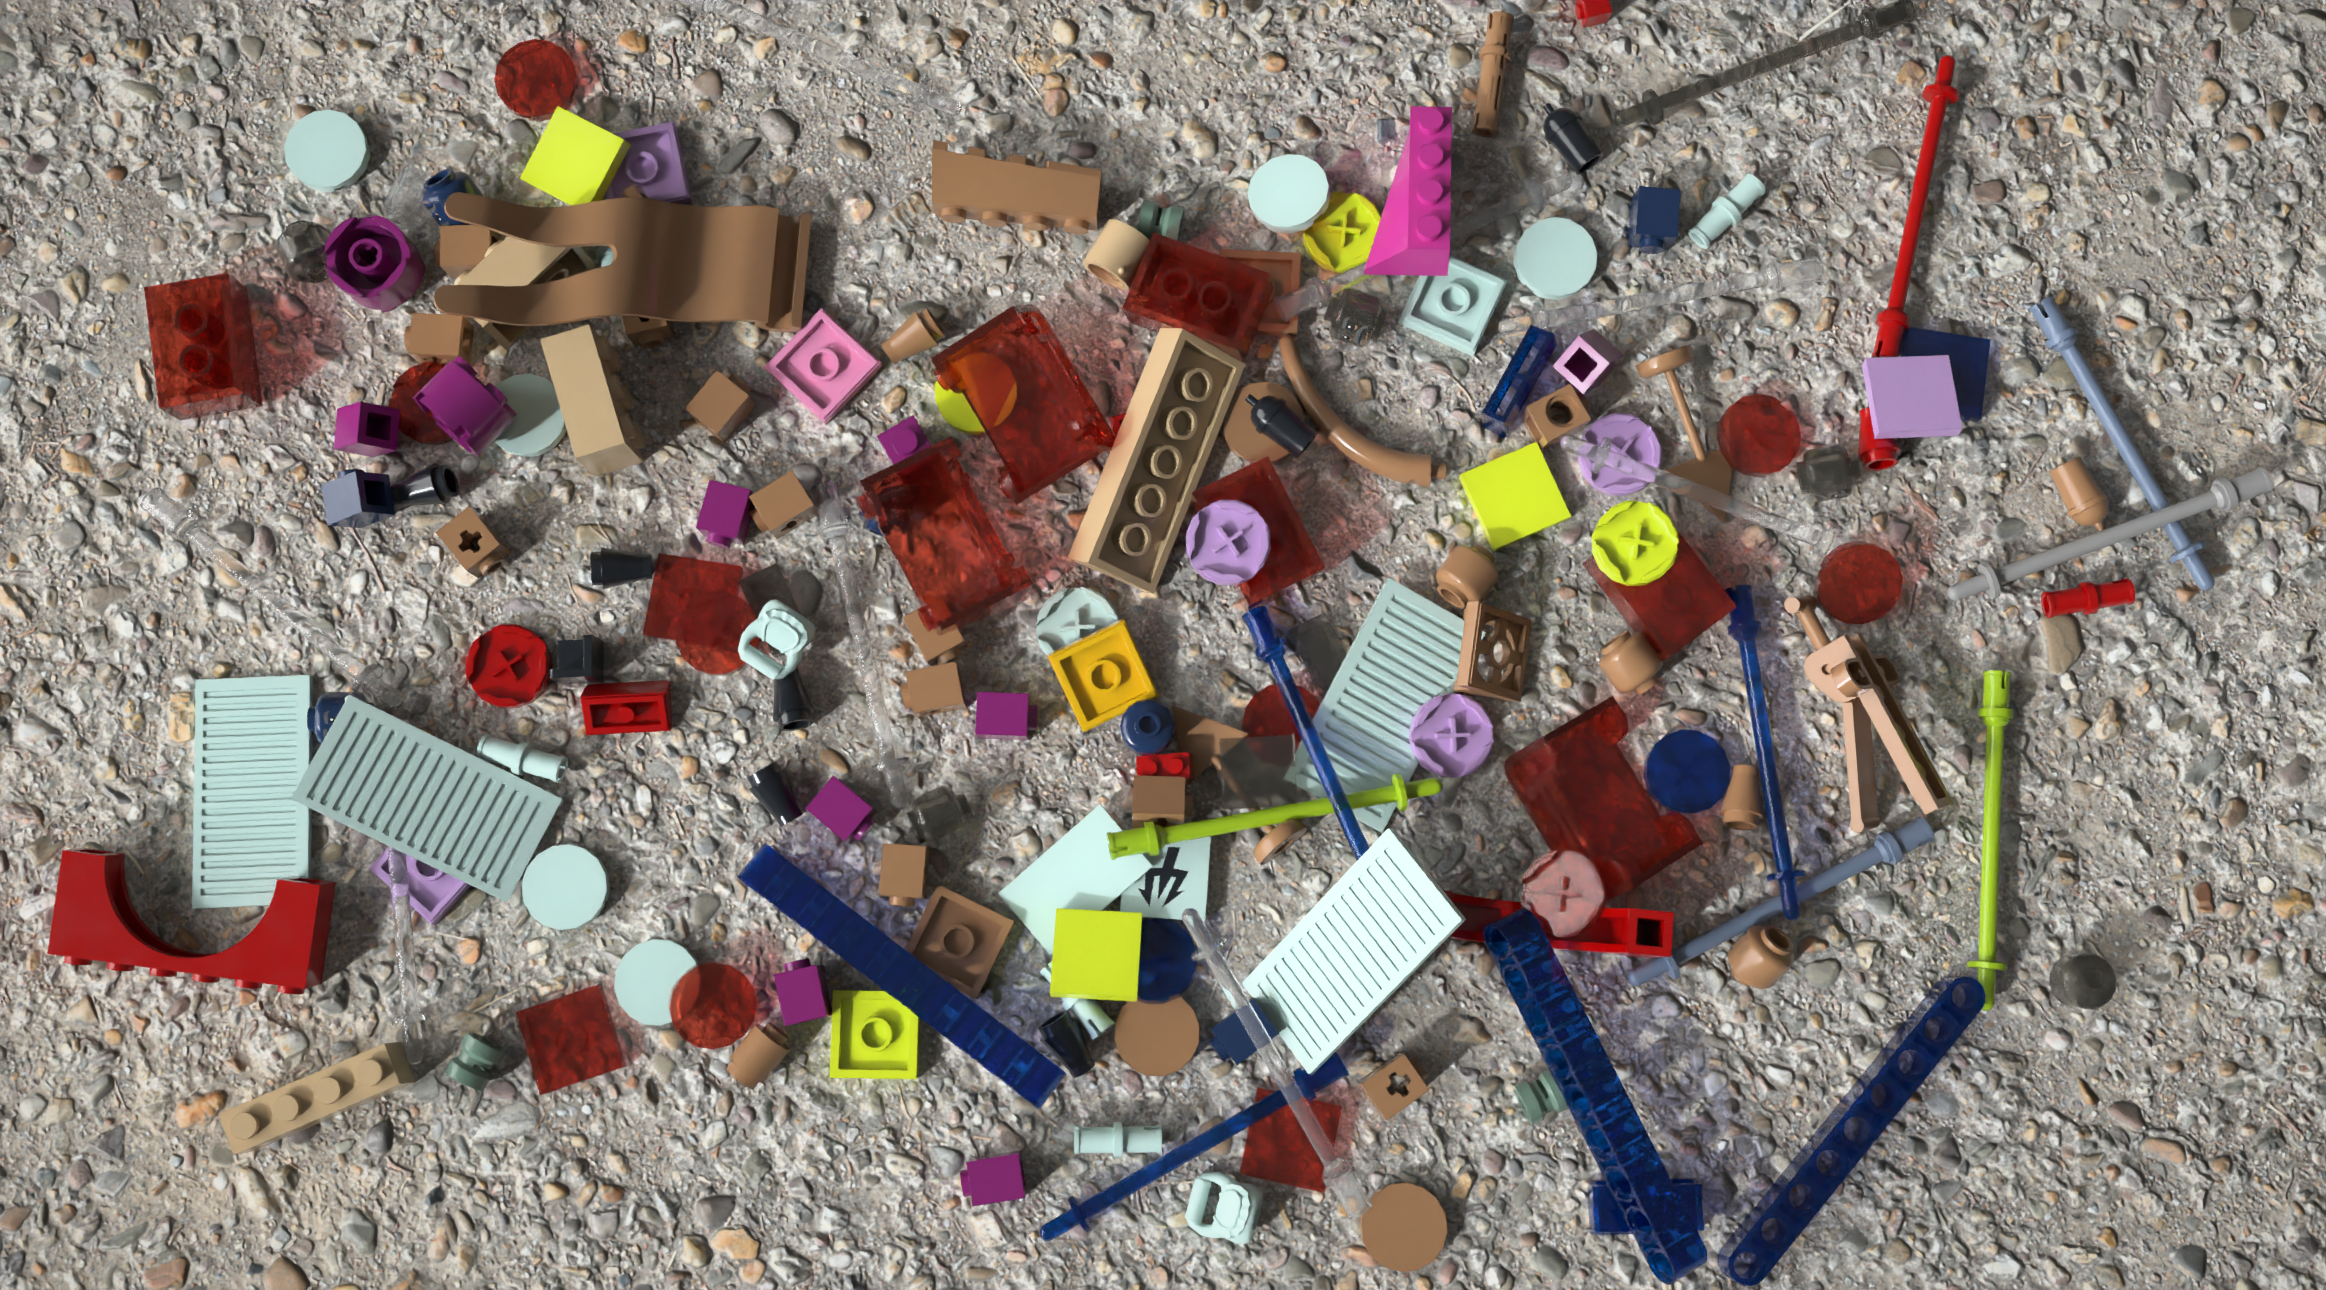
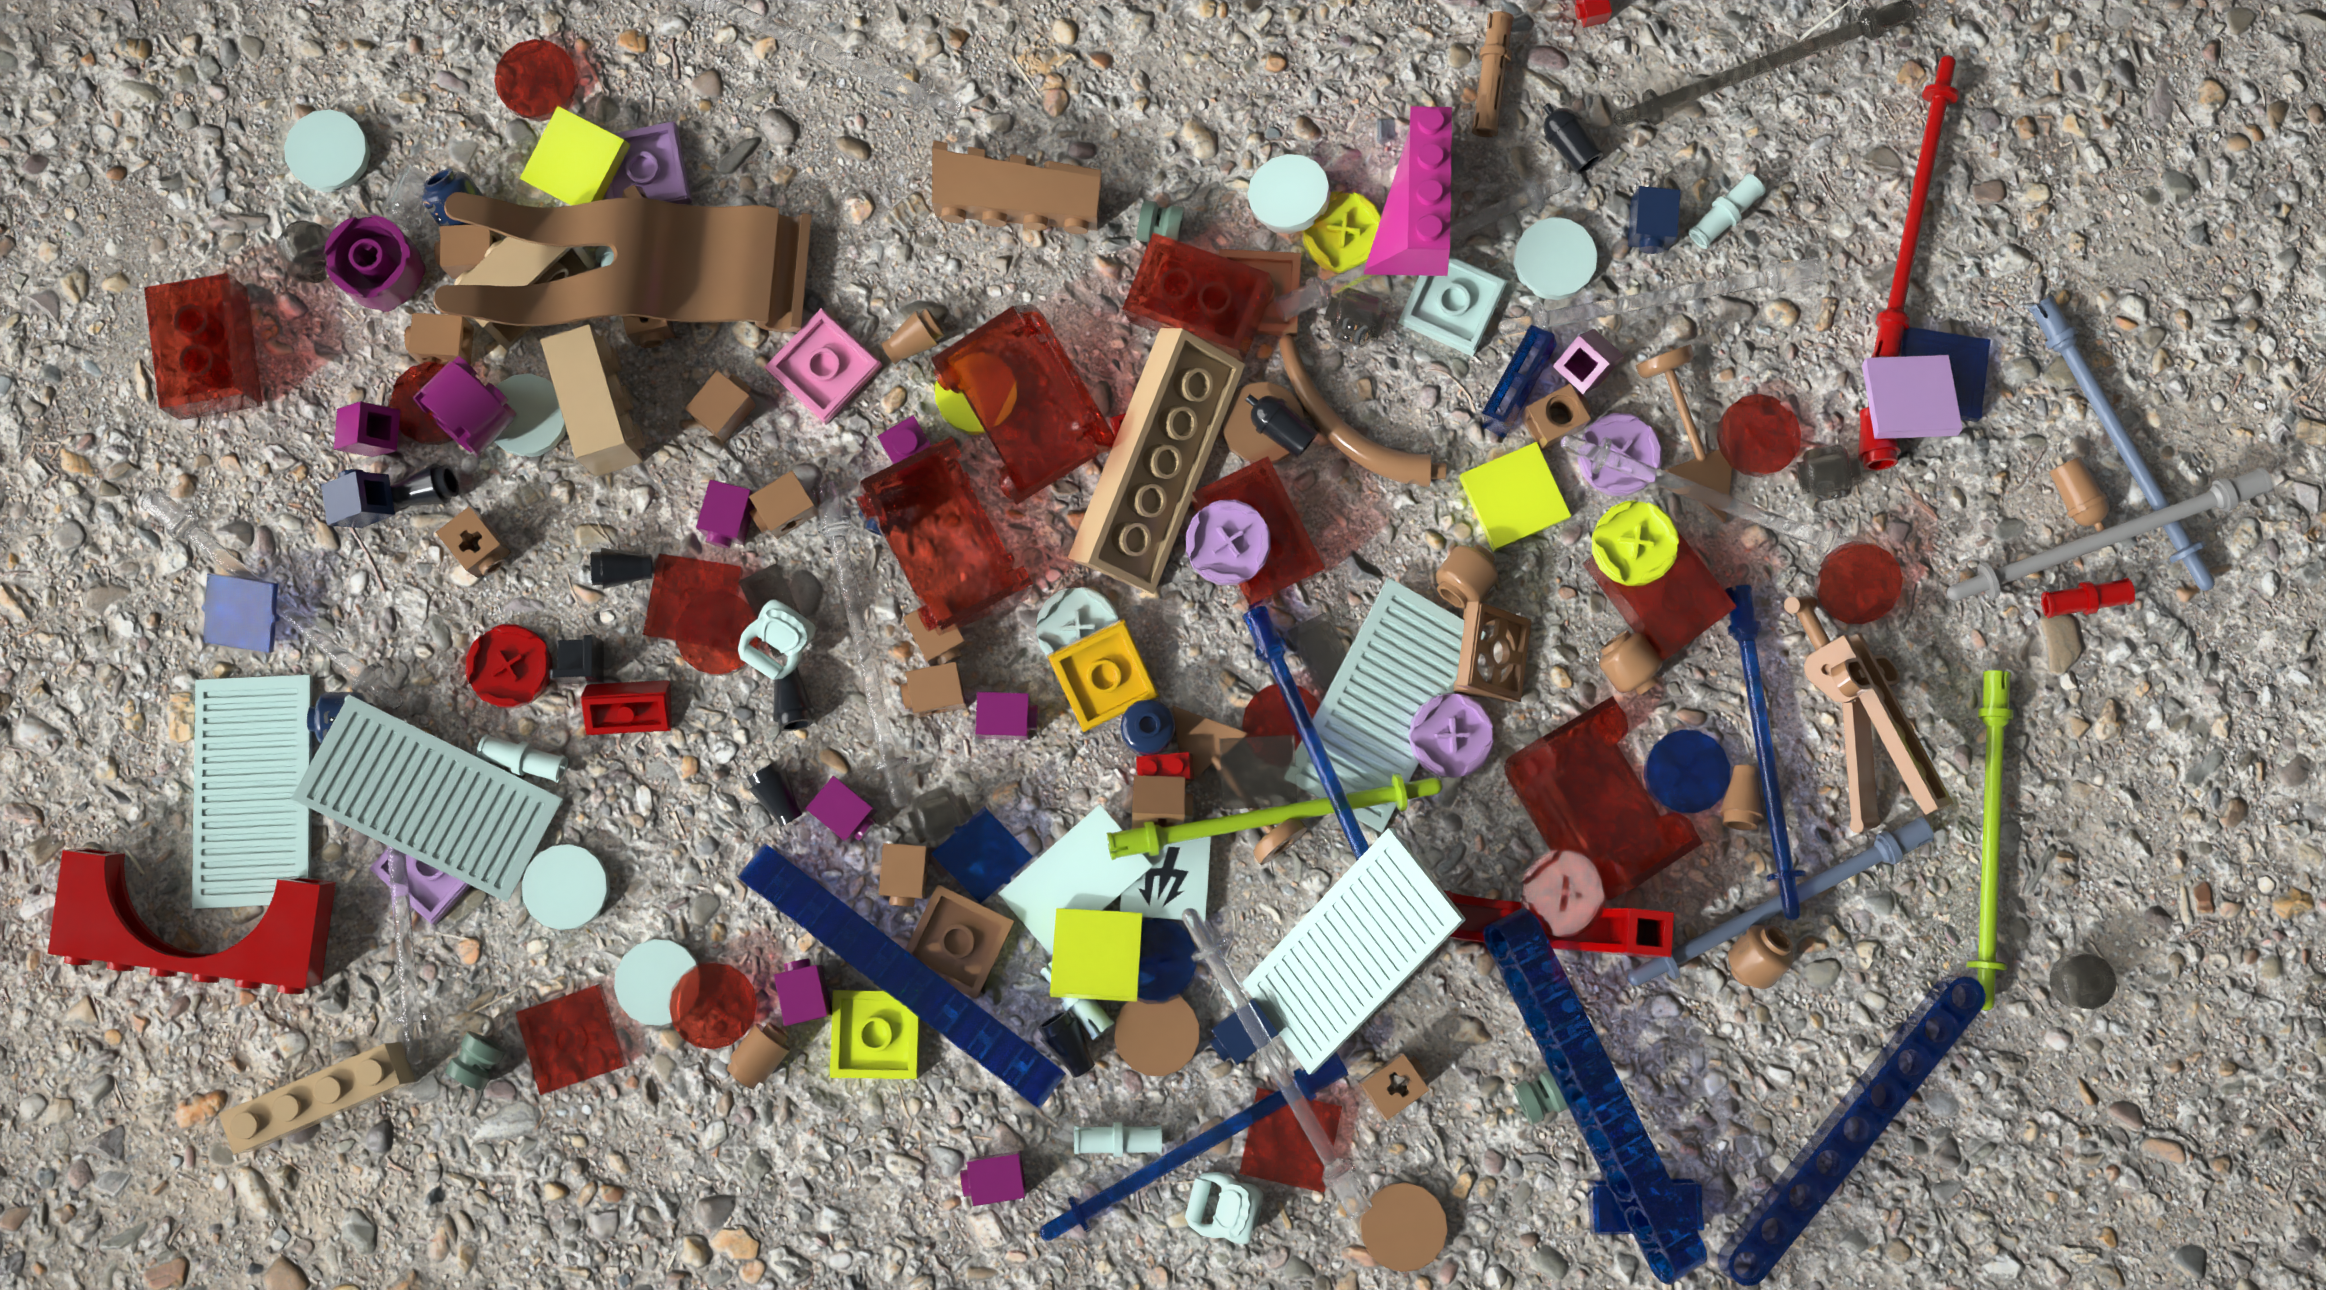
(240, 612): none -> clear blue piece
(982, 854): none -> clear blue piece
(1116, 254): tan piece -> none

